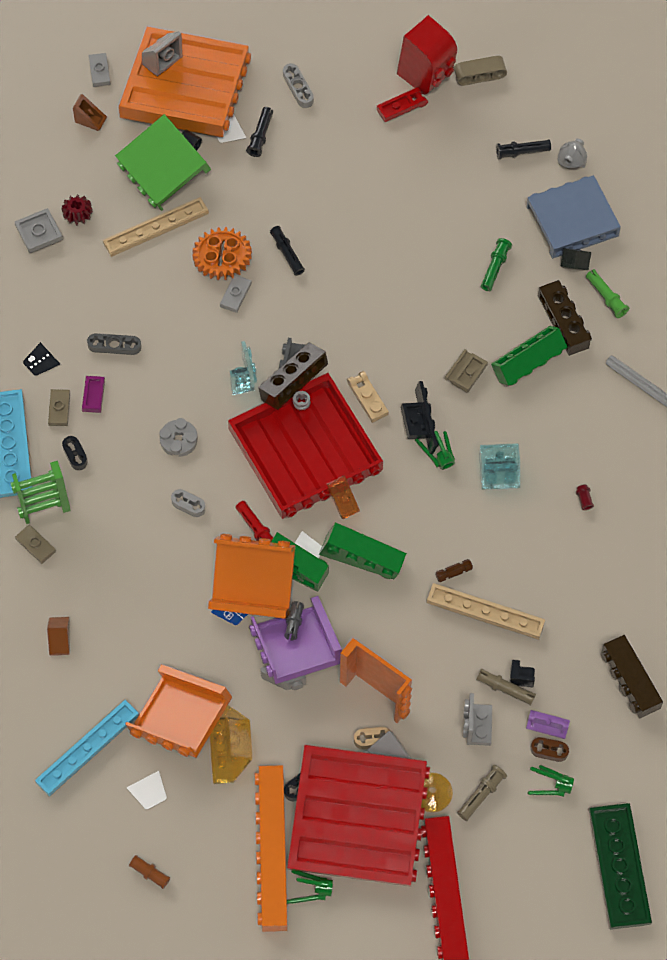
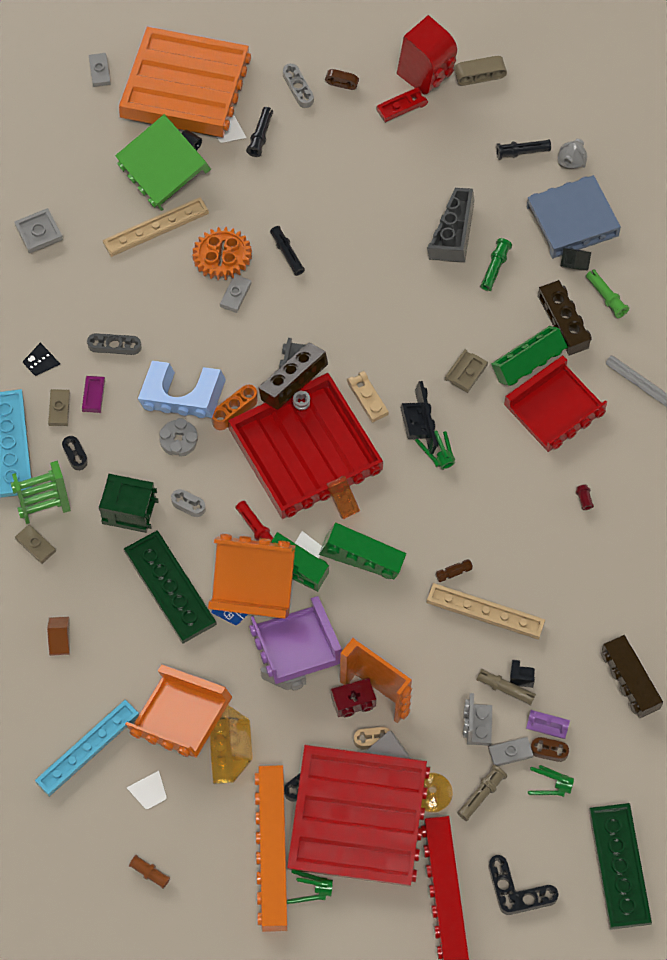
(77, 209): dark red gear -> none
(88, 114): dark orange slope -> none
(127, 503): none -> dark green container
(163, 53): light grey slope -> none
(170, 586): none -> dark green plate
(199, 402): none -> light blue arch
(237, 399): none -> orange beam
(241, 378): clear light blue bracket -> none
(294, 620): dark grey pin -> none
(342, 79): none -> reddish brown beam
(361, 691): none -> dark red brick
(453, 232): none -> dark grey wedge
(499, 466): clear light blue slope -> none
(510, 752): none -> light grey plate
(517, 897): none -> black beam
(554, 405): none -> red panel

